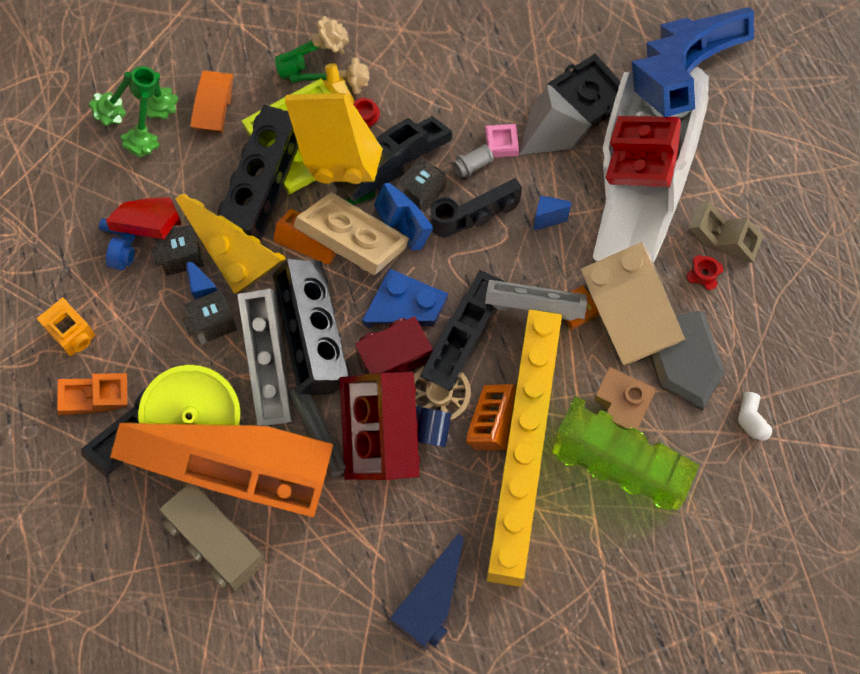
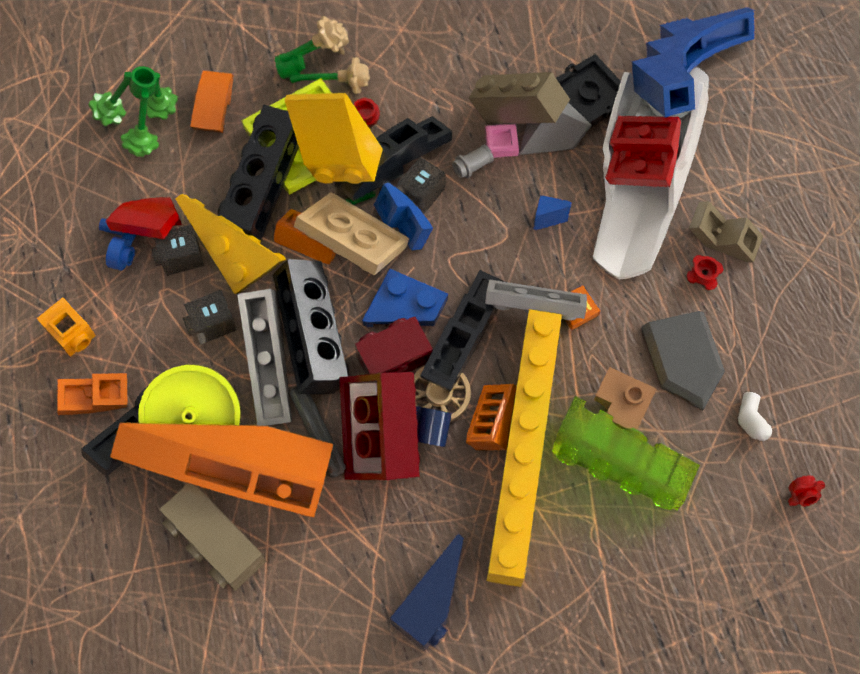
(199, 283): blue slope -> none
(335, 83): yellow bar -> none
(474, 212): black plate -> none
(519, 98): none -> dark tan brick
(633, 303): tan slope -> none
(805, 491): none -> red plate

